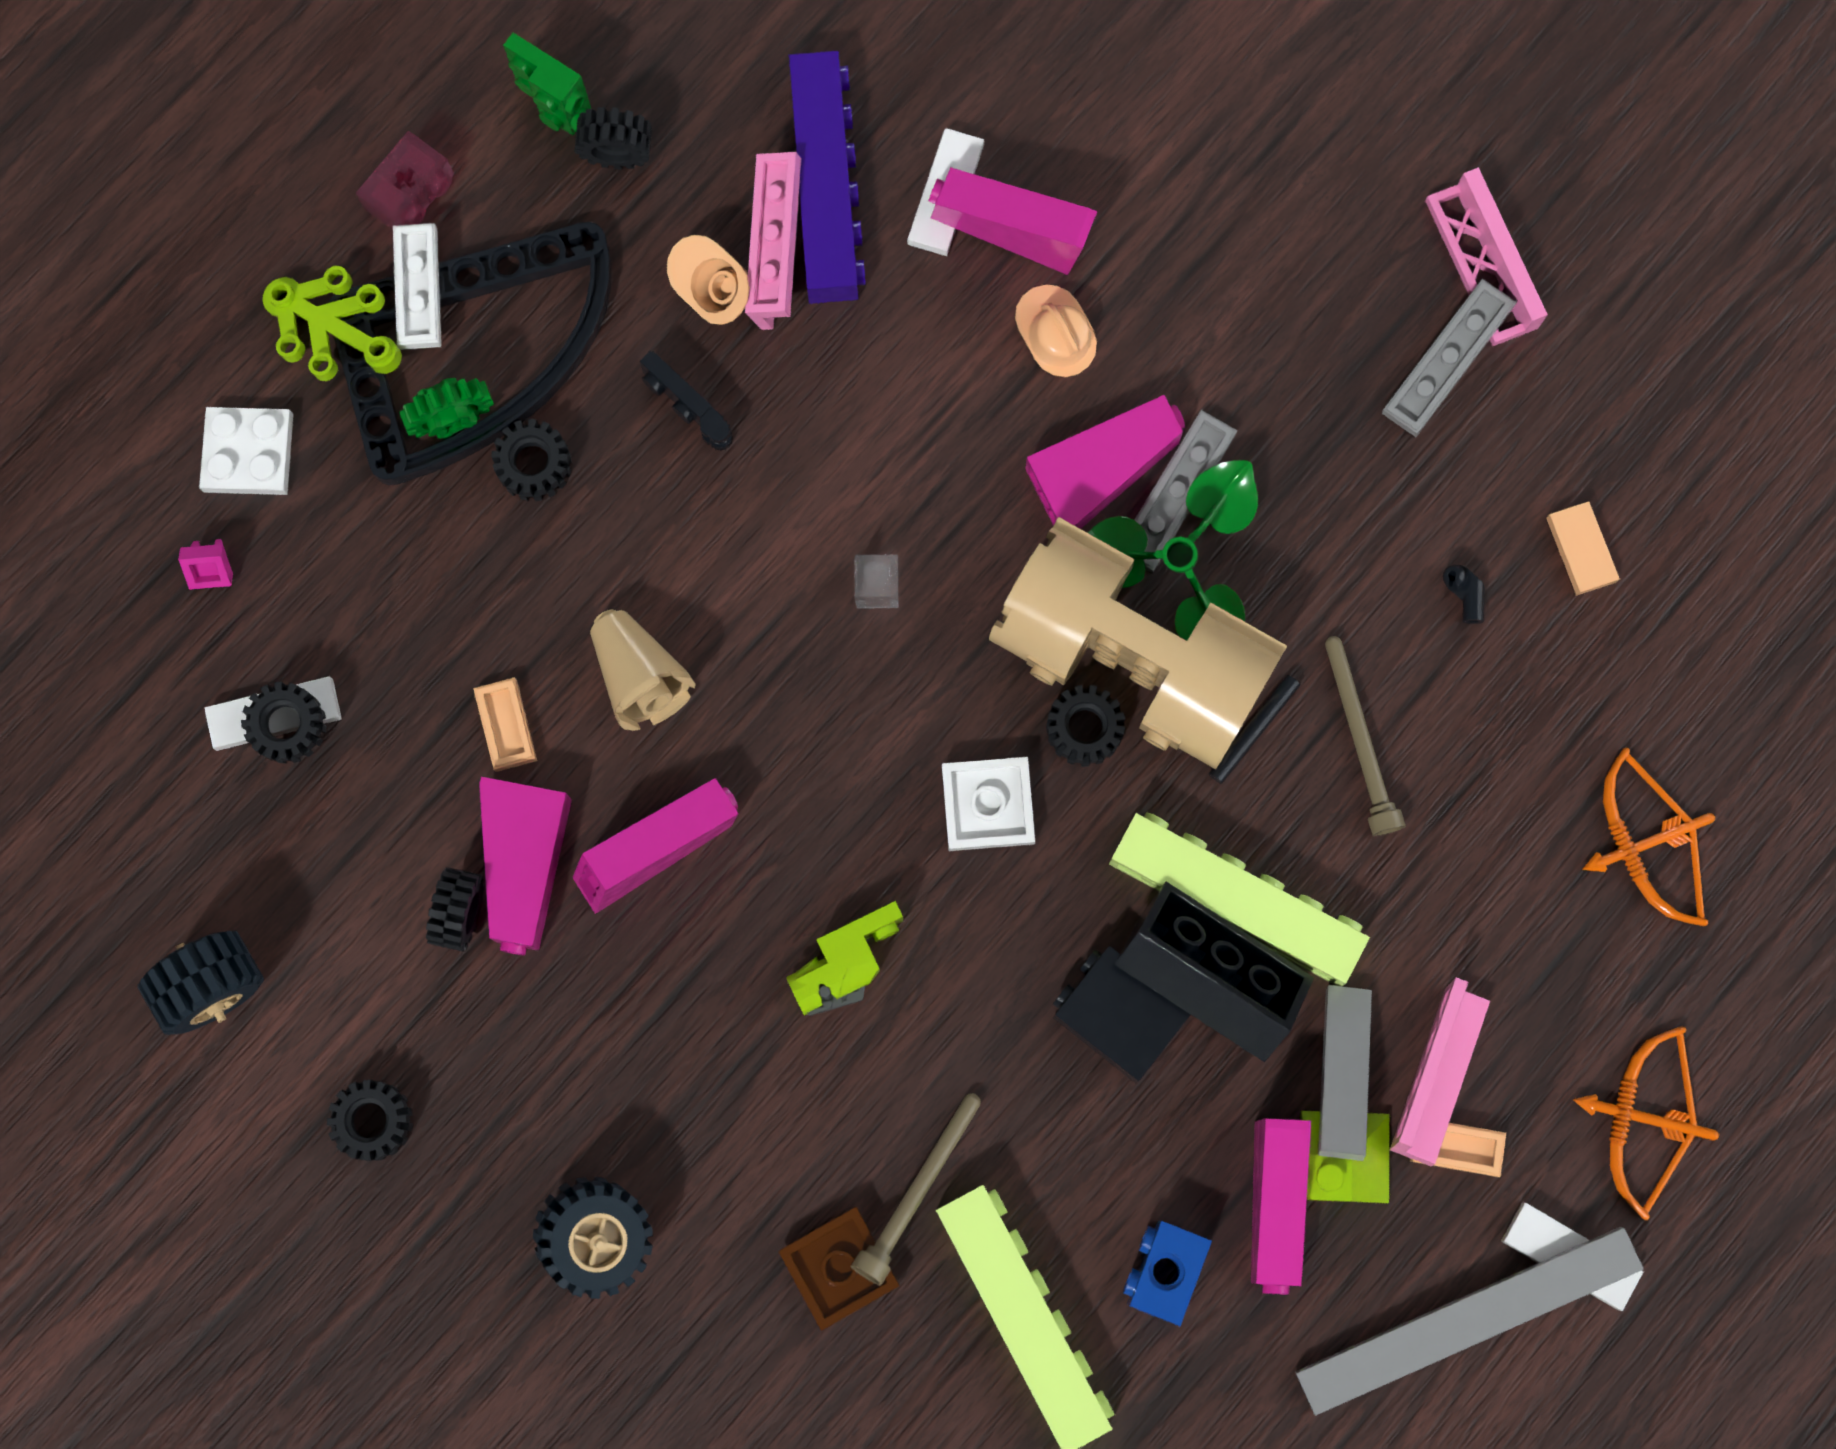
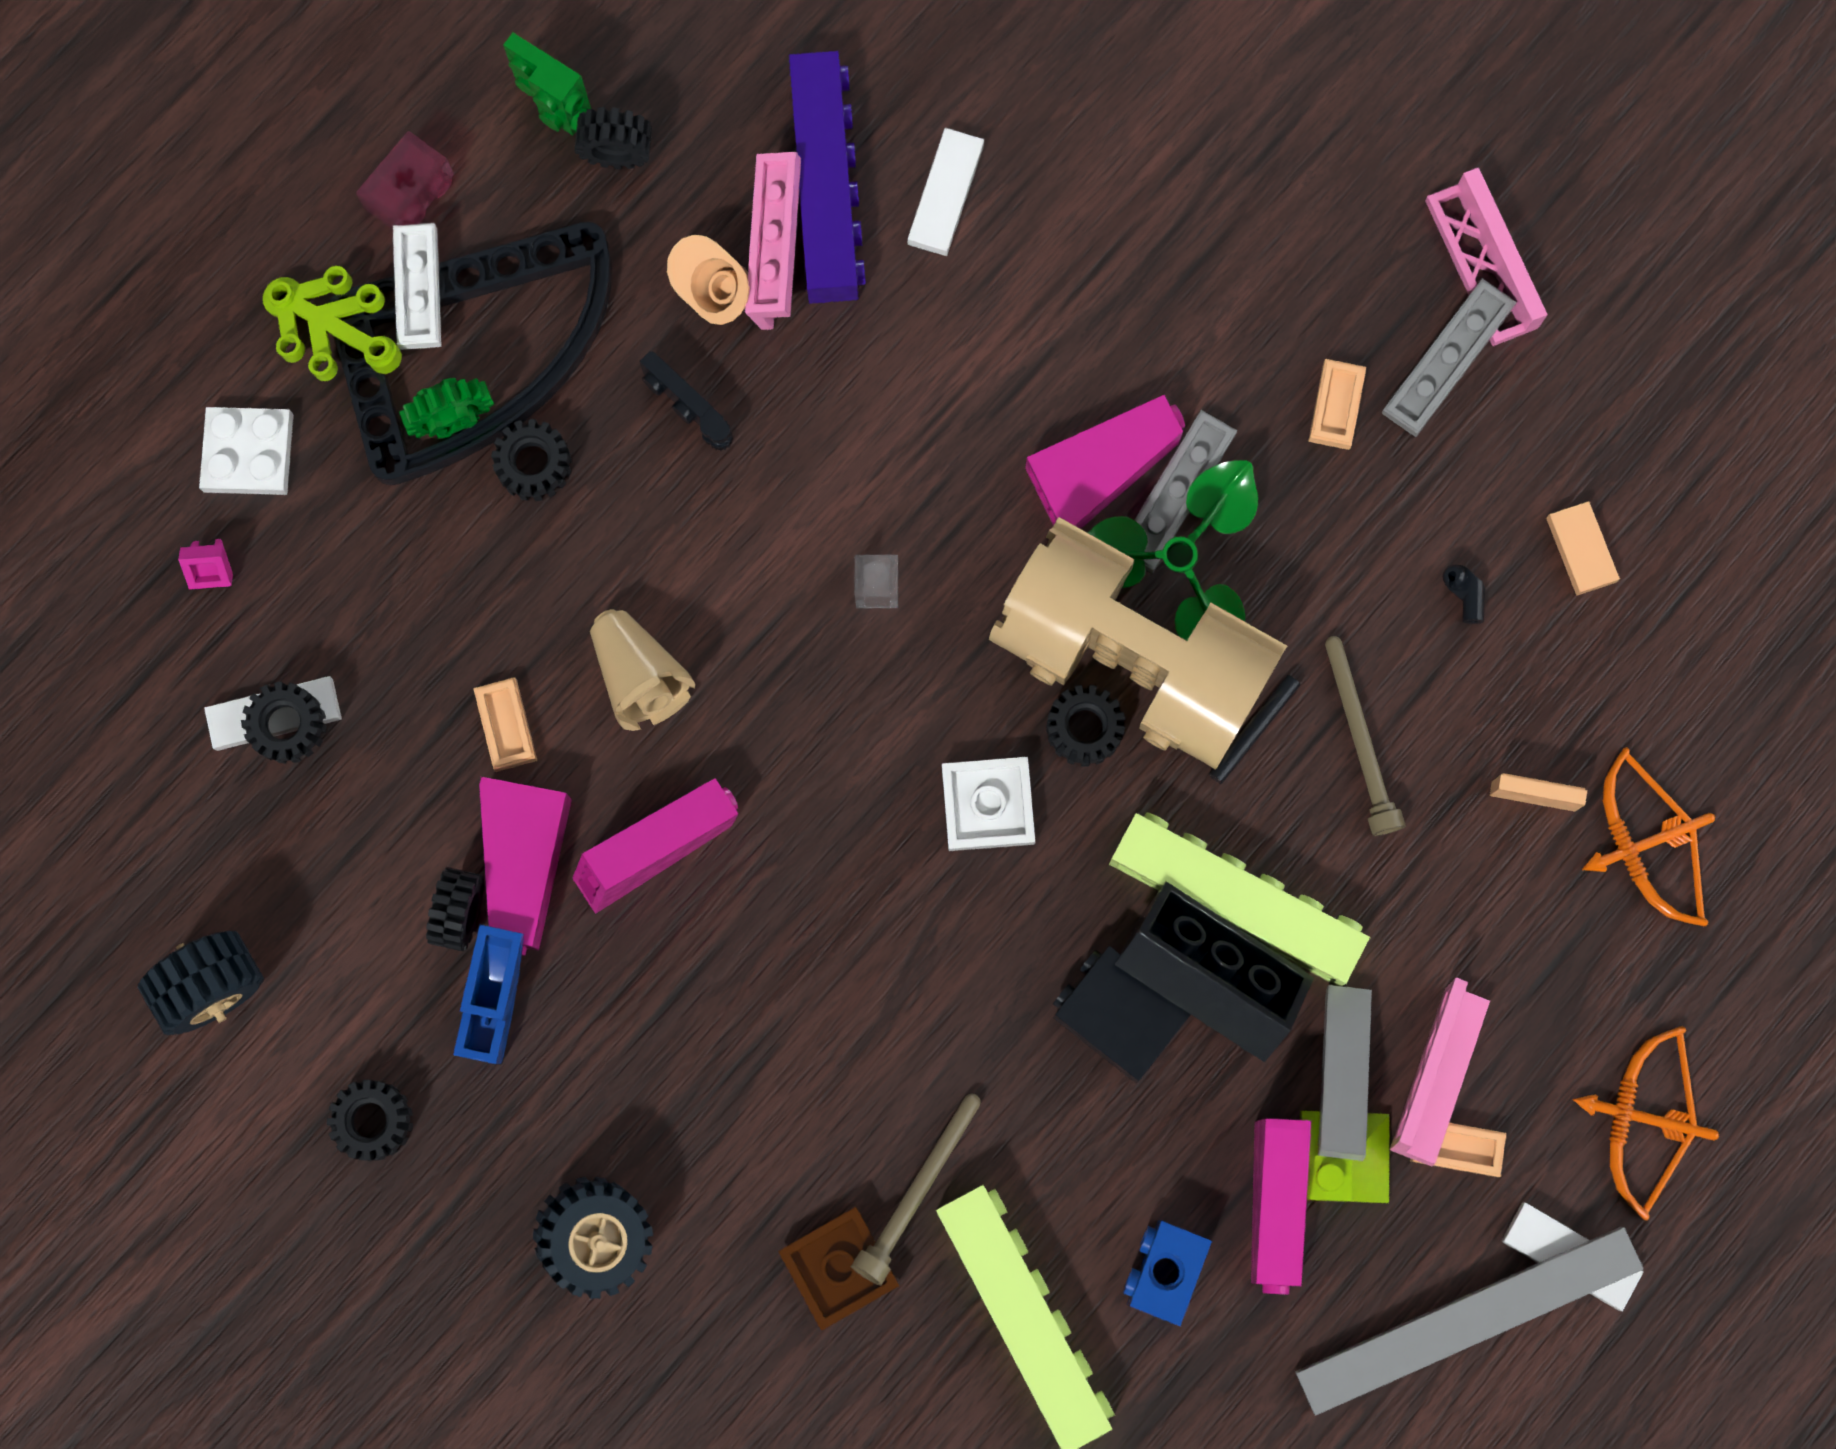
(489, 995): none -> blue slope
(847, 963): lime plate -> none
(1013, 218): dark pink slope -> none
(1056, 330): light nougat piece -> none
(1337, 404): none -> light nougat tile
(1538, 792): none -> light nougat tile

